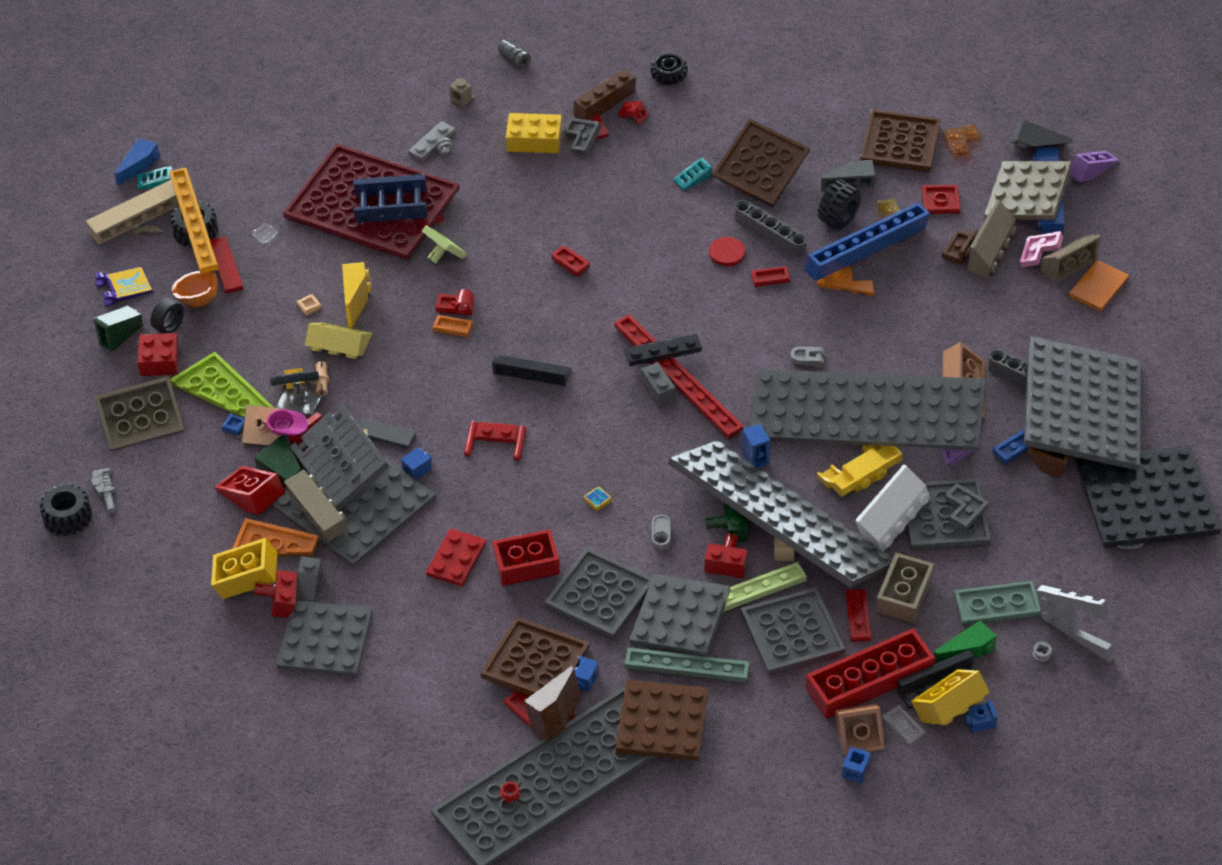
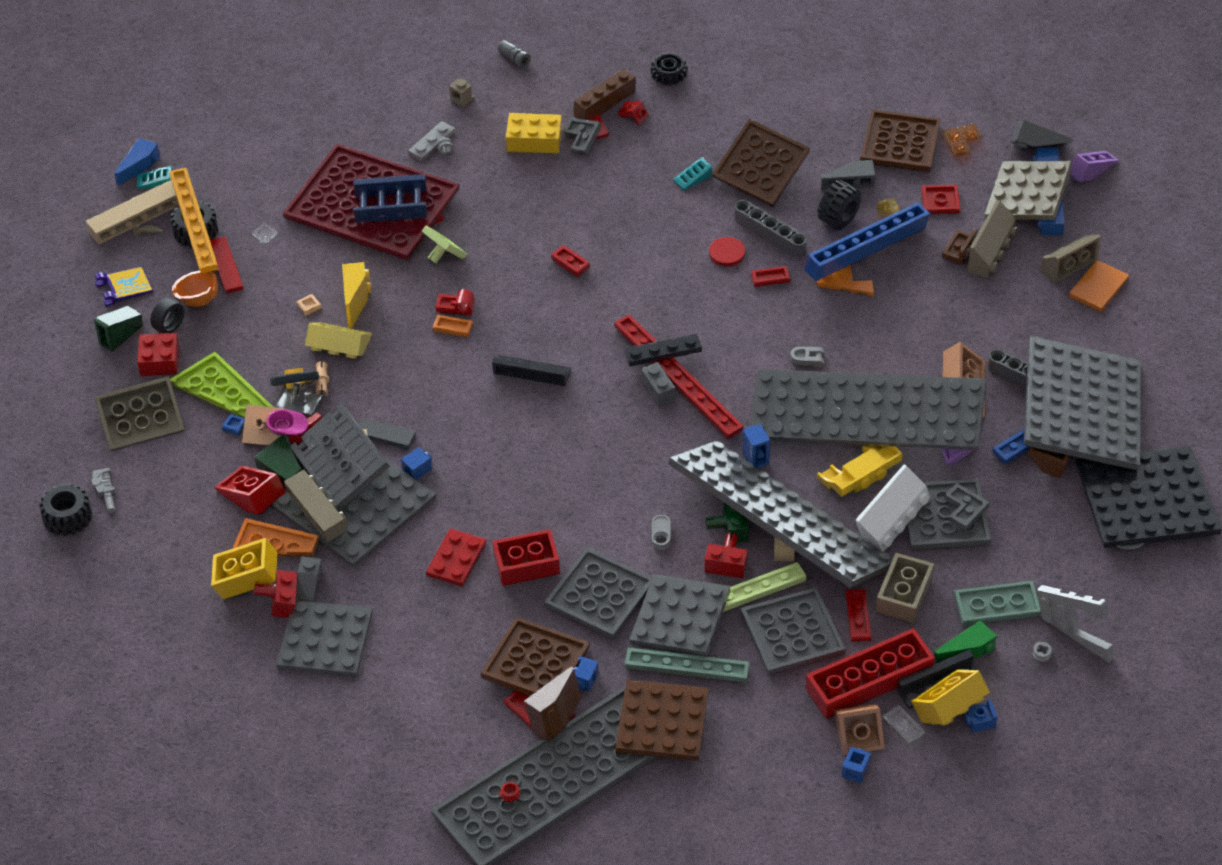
(498, 433): red plate -> none
(597, 498): tile -> none
(1037, 245): bright pink plate -> none

